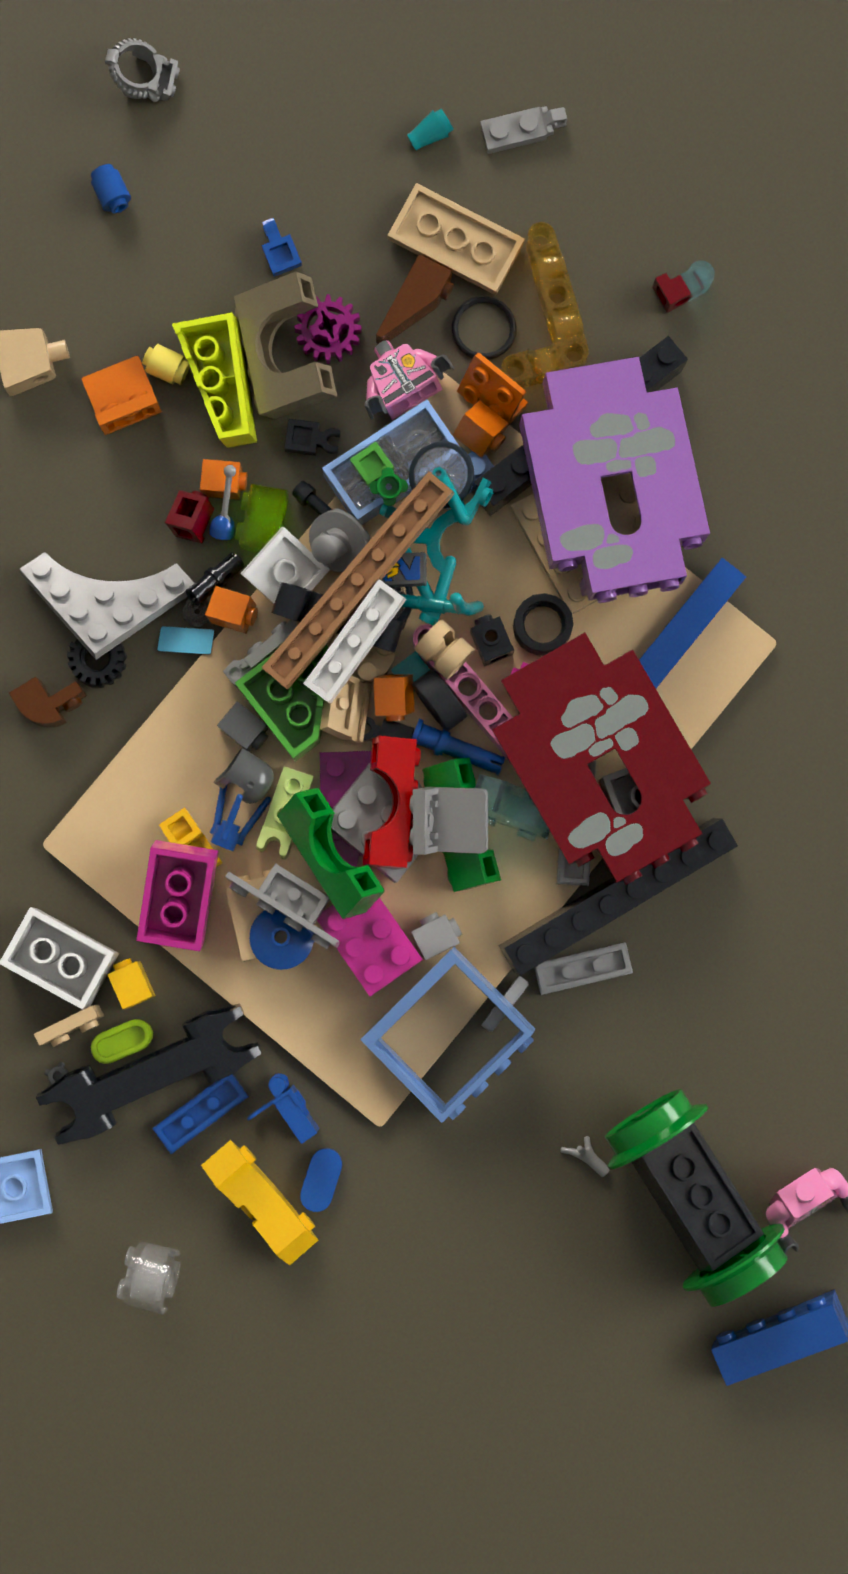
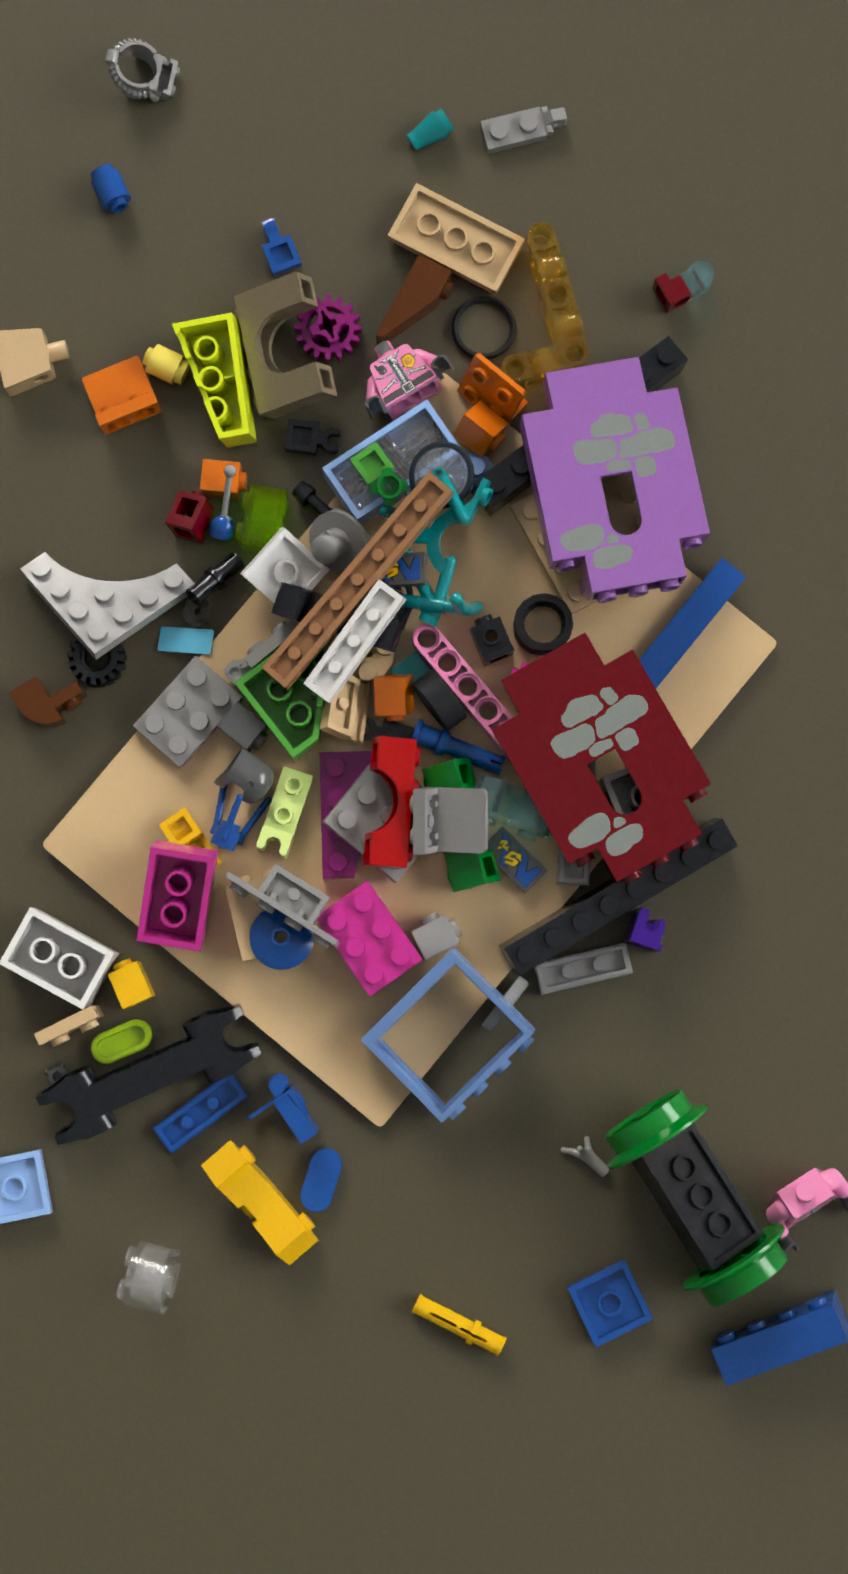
(187, 711): none -> light grey plate
(231, 610): orange brick -> none
(309, 825): green arch -> none
(444, 649): tan wheel -> none
(459, 1325): none -> yellow pin
(515, 860): none -> tile
(610, 1302): none -> blue plate
(645, 934): none -> dark purple hinge

